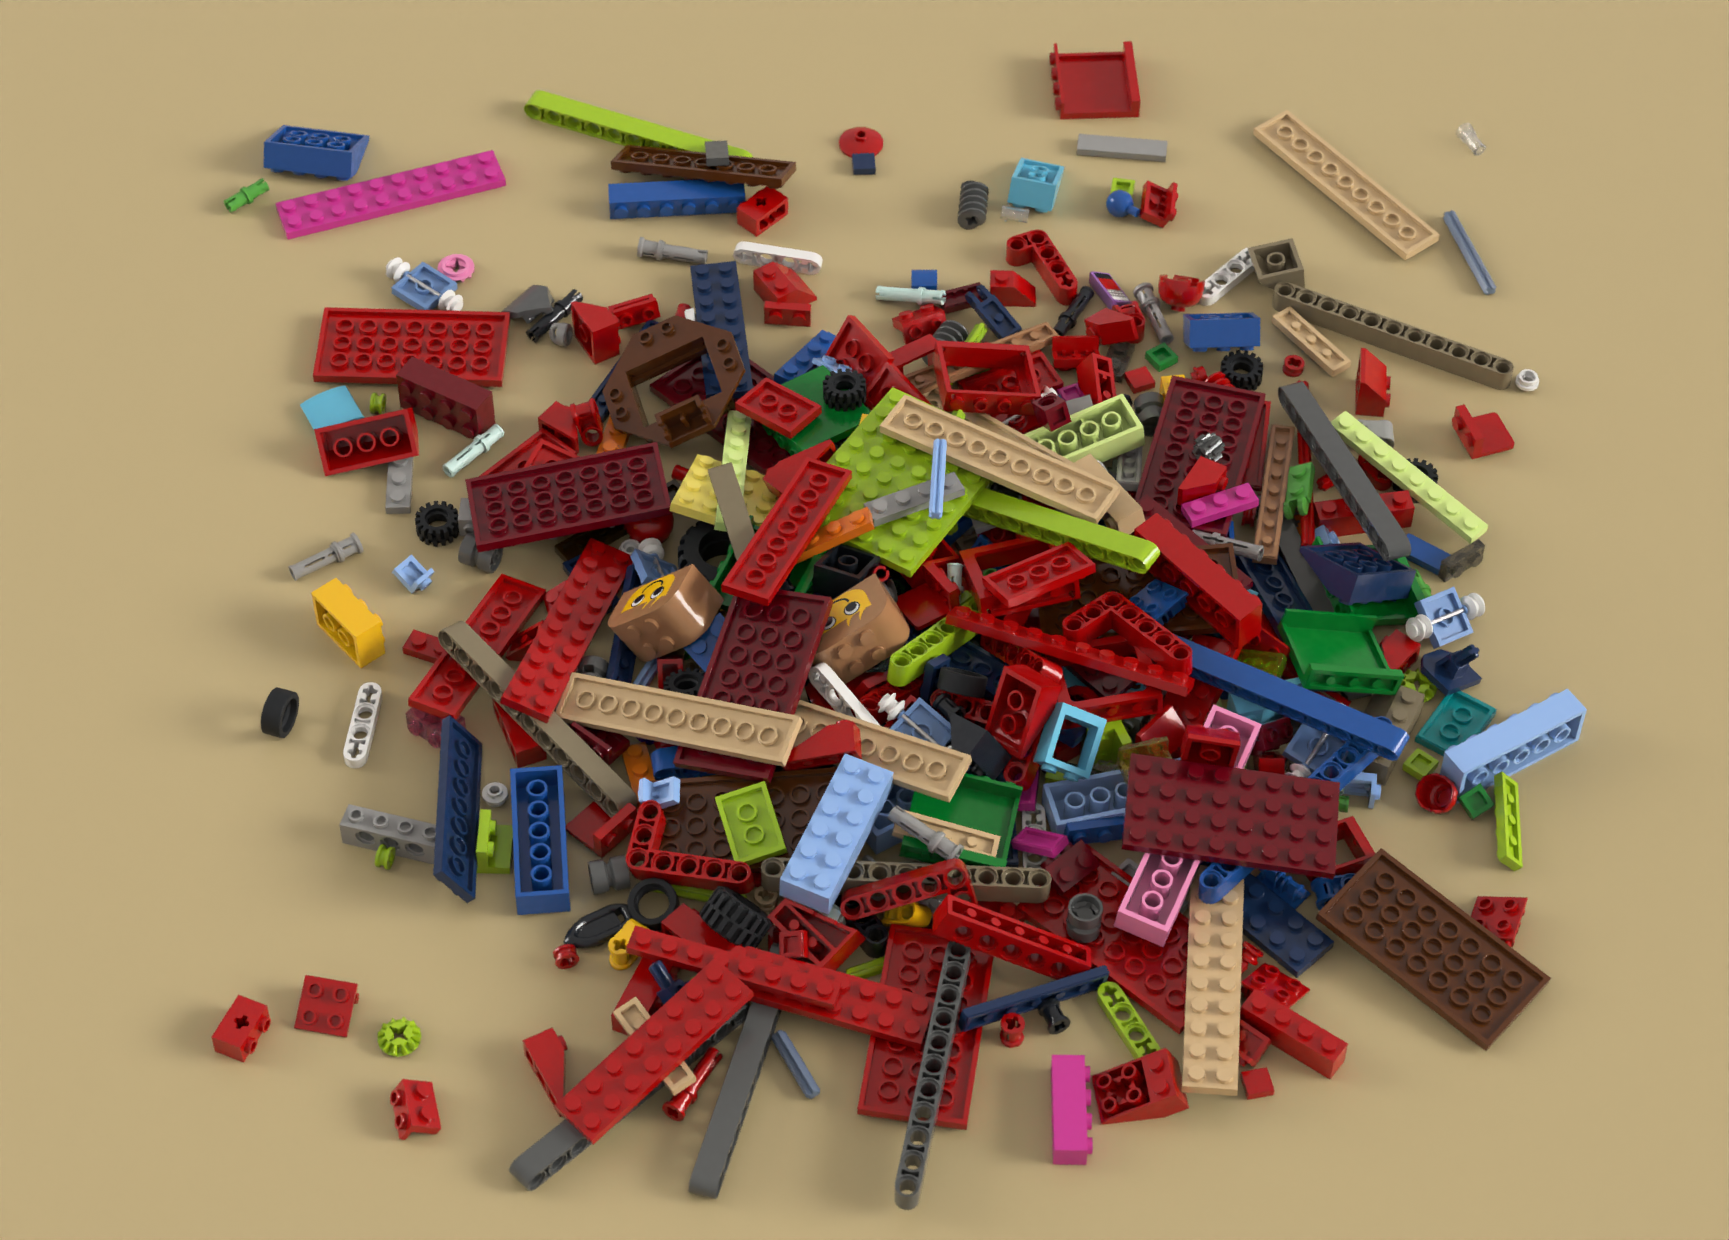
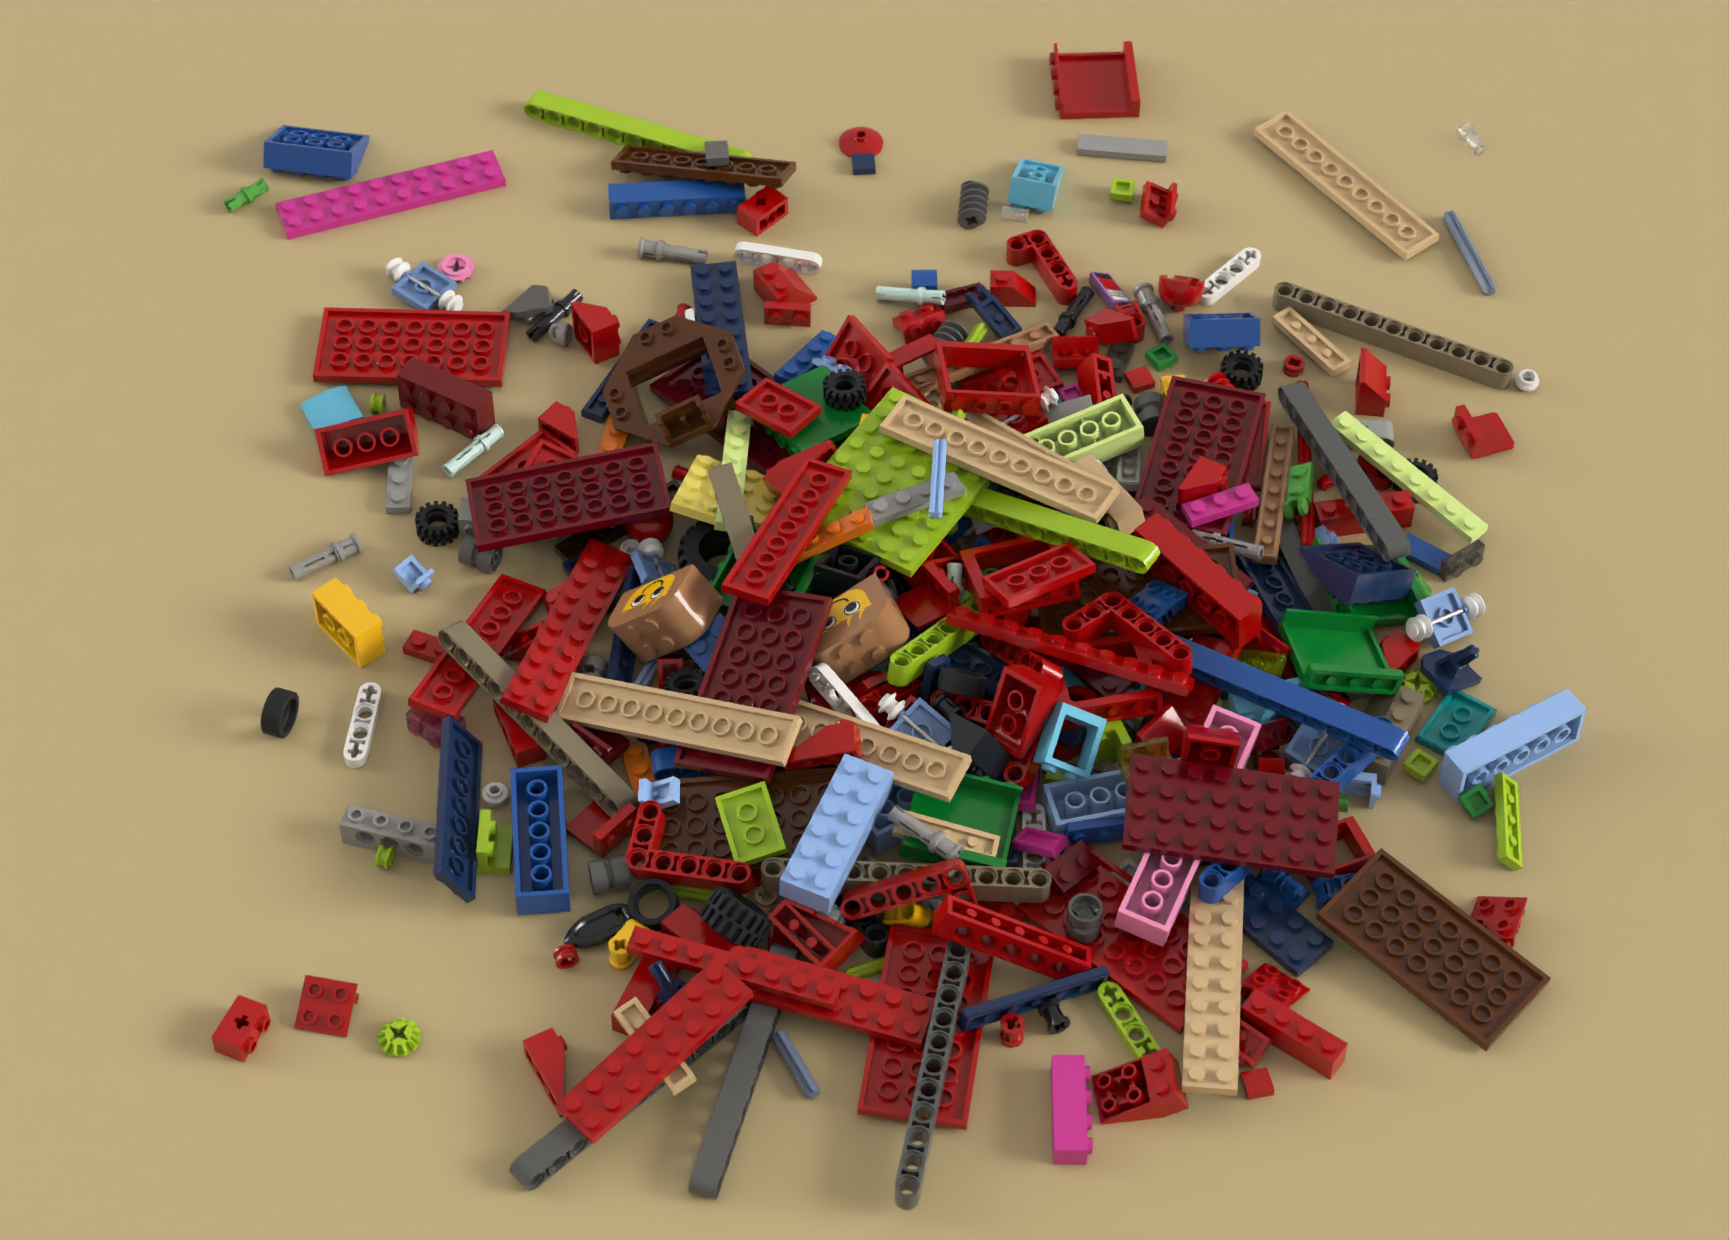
(415, 1108): red bracket -> none
(587, 418): red piece -> none
(636, 311): red bracket -> none
(678, 1104): red pin -> none
(793, 944): red tile -> none
(1051, 411): dark red brick -> none
(1121, 204): blue piece -> none
(1199, 374): red plate -> none
(1209, 446): dark grey gear -> none
(1251, 953): red bush -> none
(1277, 263): dark tan slope -> none
(1436, 793): red hair -> none

